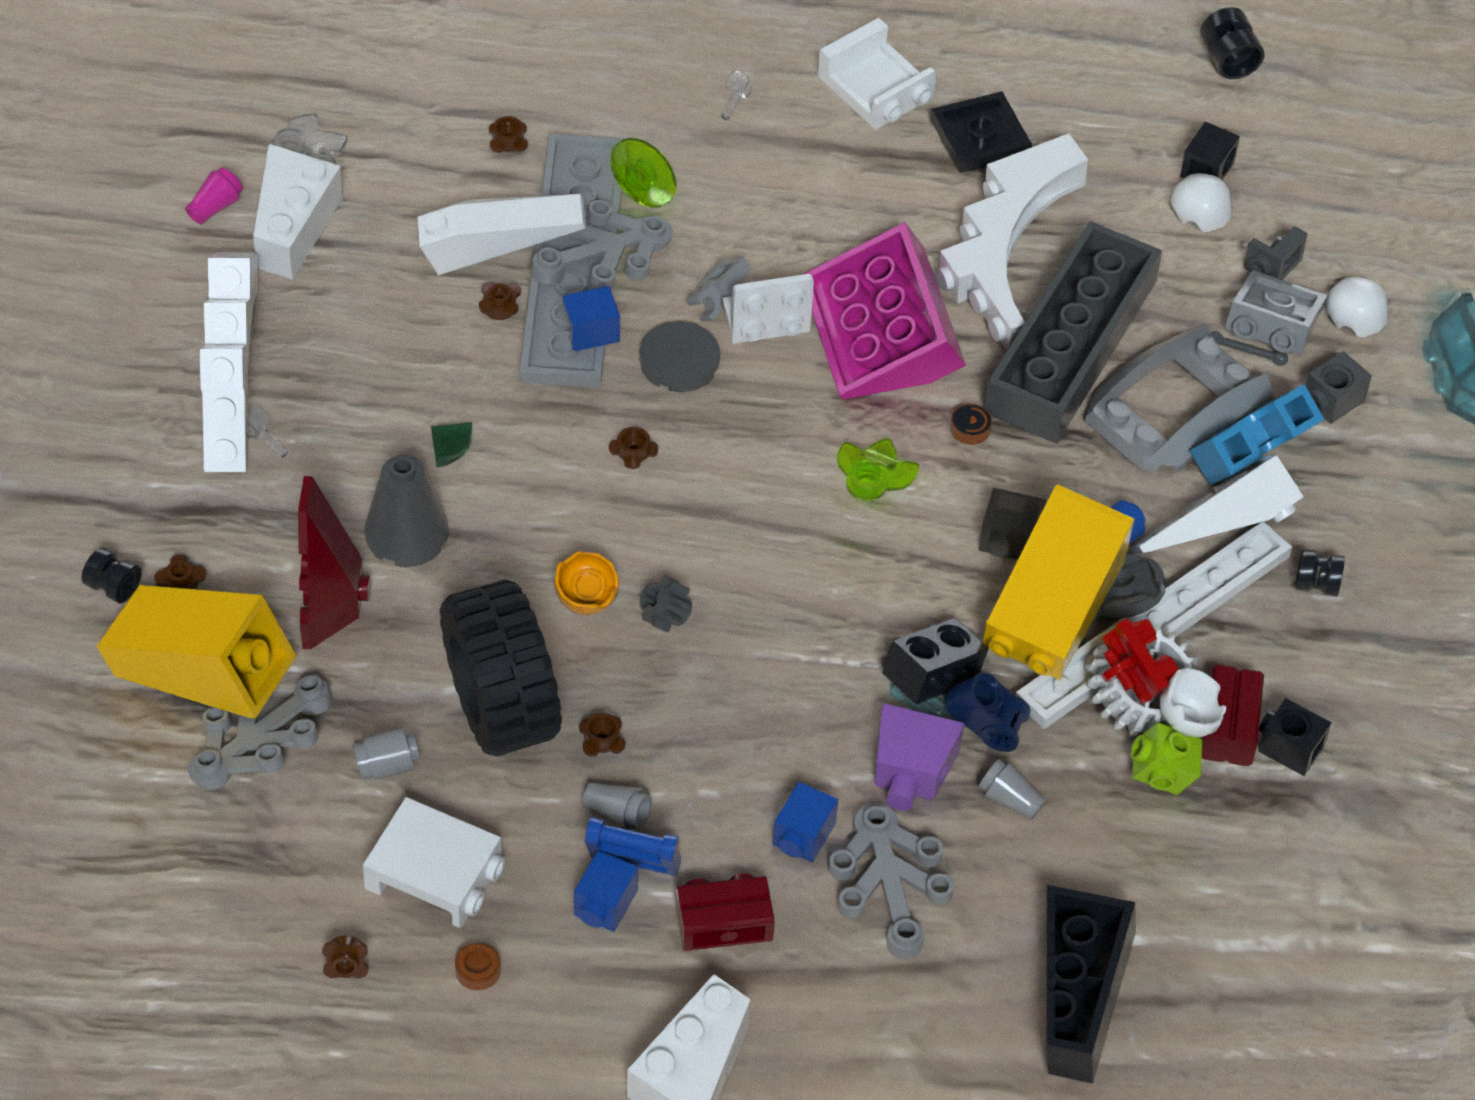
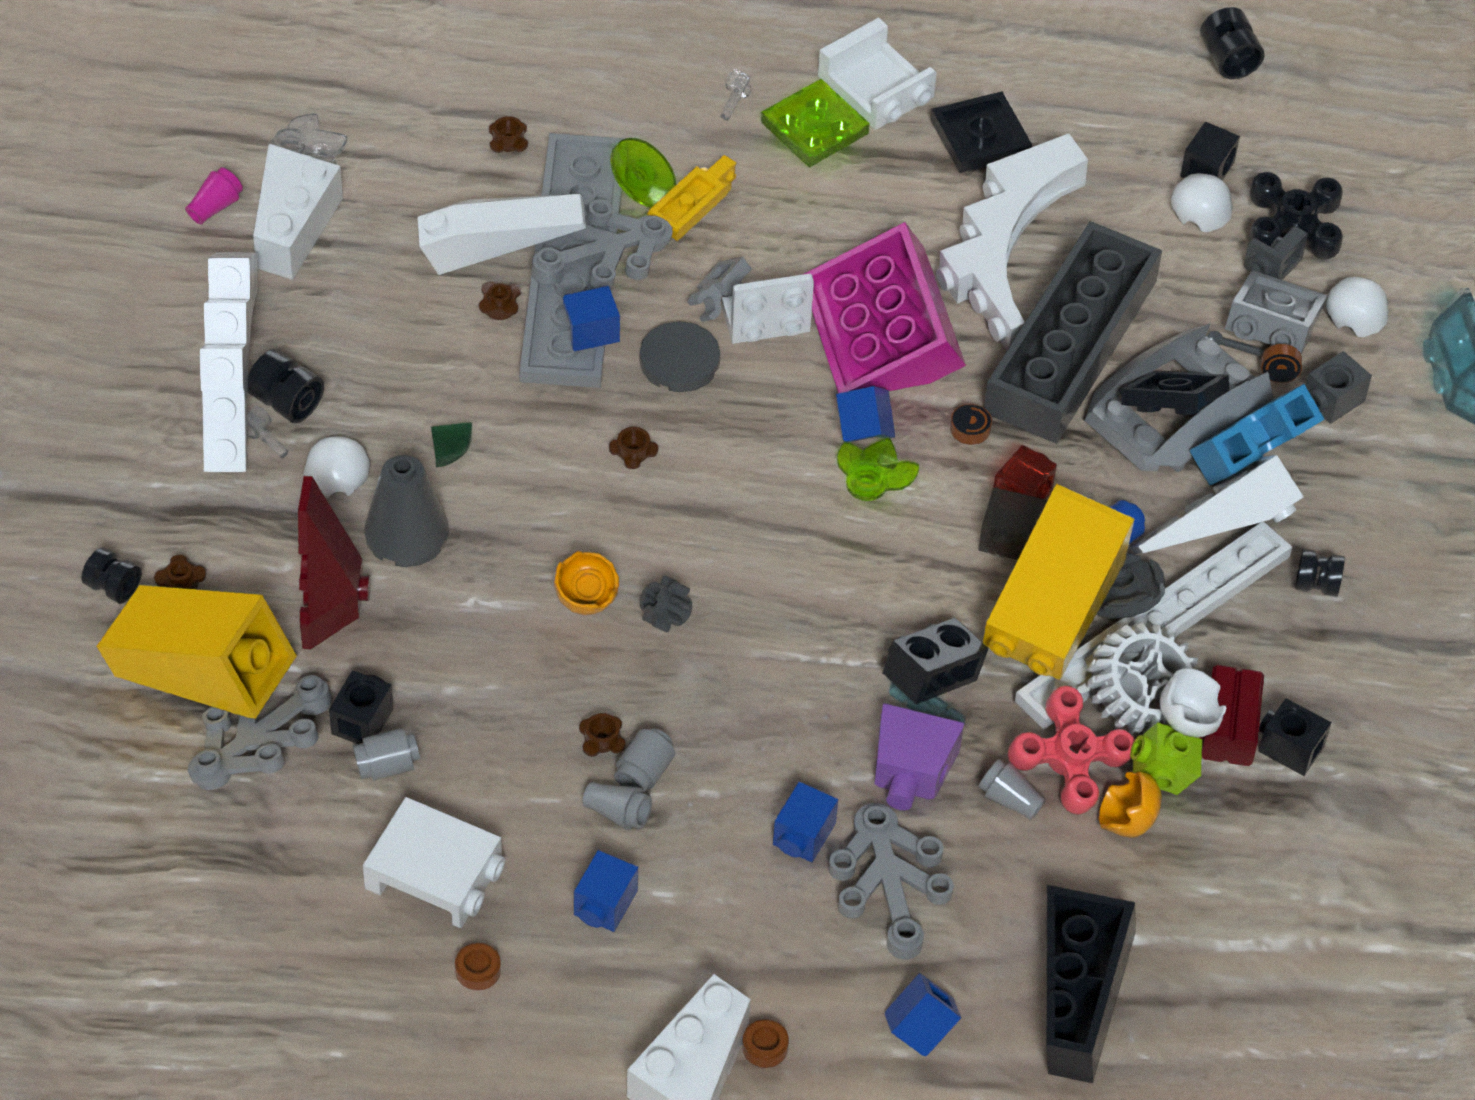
(285, 386): none -> black wheel
(337, 465): none -> white hair
(345, 958): reddish brown plate -> none
(357, 722): none -> black brick
(500, 667): black tyre -> none
(636, 848): blue plate -> none
(645, 759): none -> light grey brick
(695, 196): none -> yellow hinge
(724, 912): dark red brick -> none
(765, 1043): none -> dark orange tile
(815, 122): none -> clear neon green plate
(865, 414): none -> blue panel
(922, 1015): none -> blue panel
(988, 709): dark blue piece -> none
(1027, 473): none -> clear red brick
(1112, 749): none -> coral gear
(1131, 807): none -> light orange hair
(1132, 661): red hips -> none
(1175, 390): none -> black plate
(1282, 363): none -> tile
(1299, 210): none -> black gear

